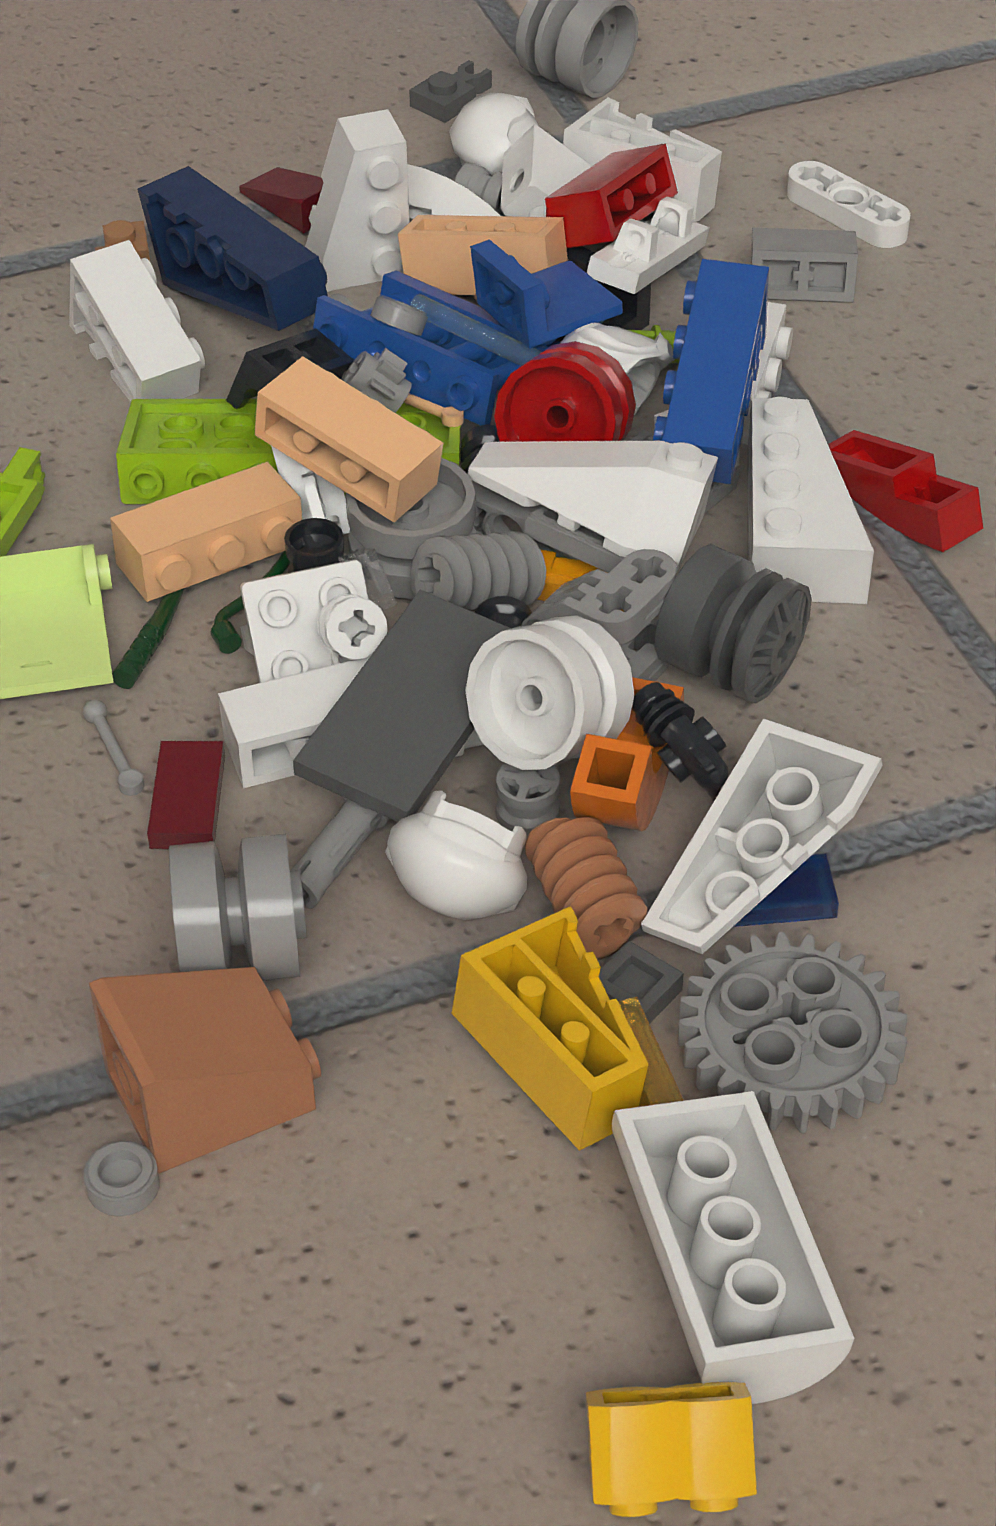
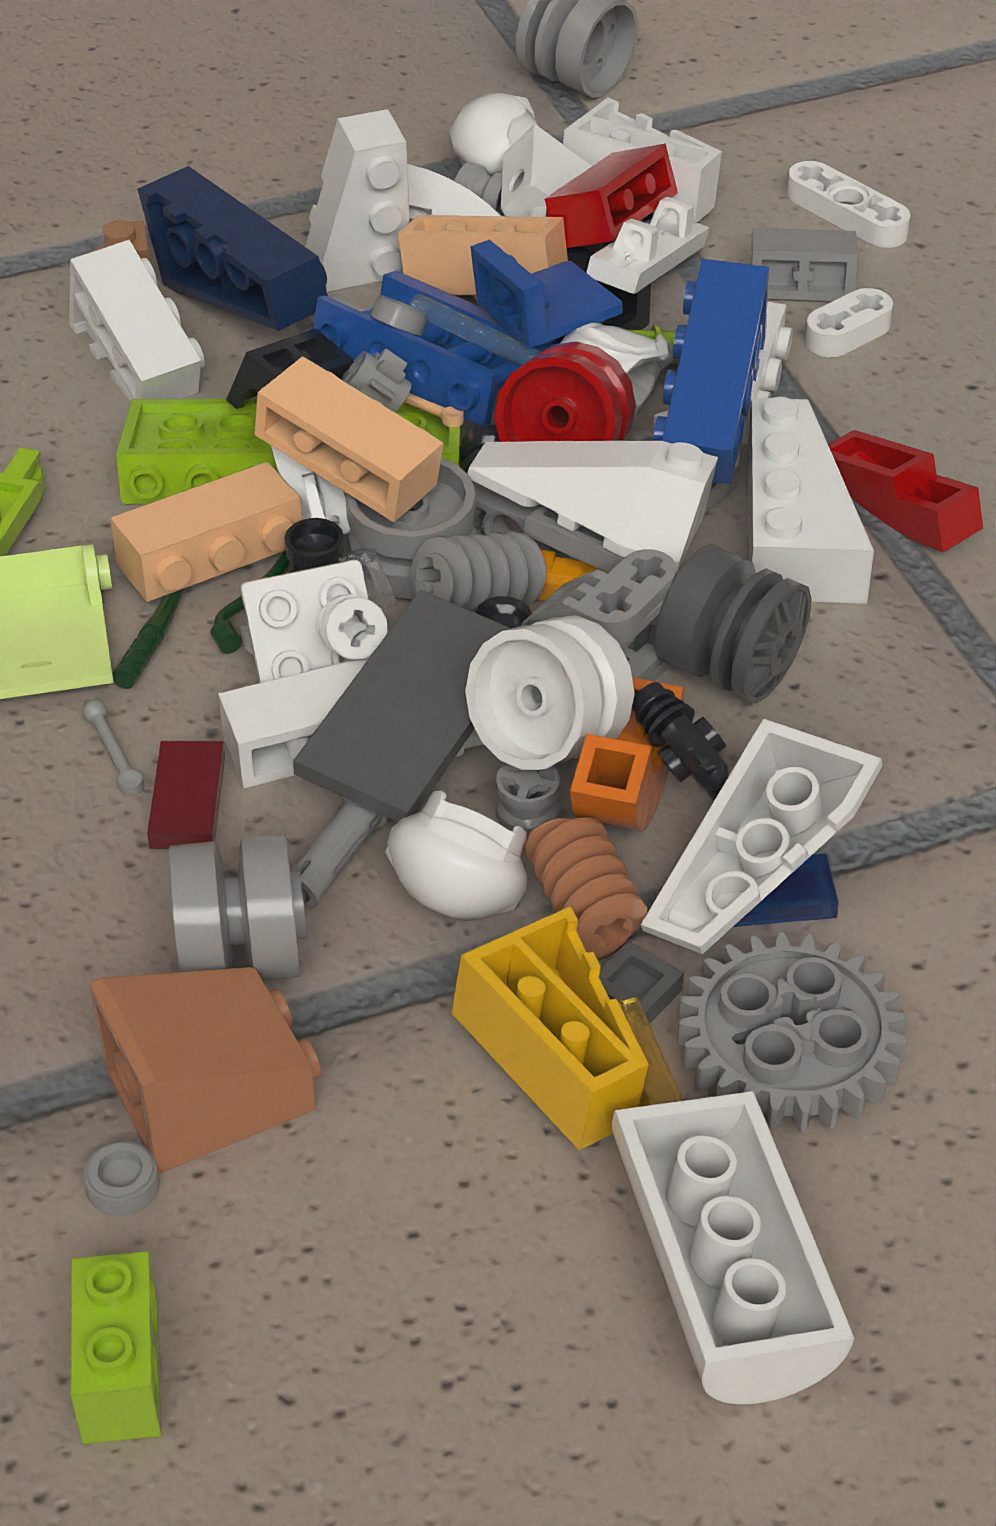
(115, 1348): none -> lime brick
(286, 195): dark red slope -> none
(446, 93): dark grey plate -> none
(671, 1446): yellow brick -> none
(848, 322): none -> white beam

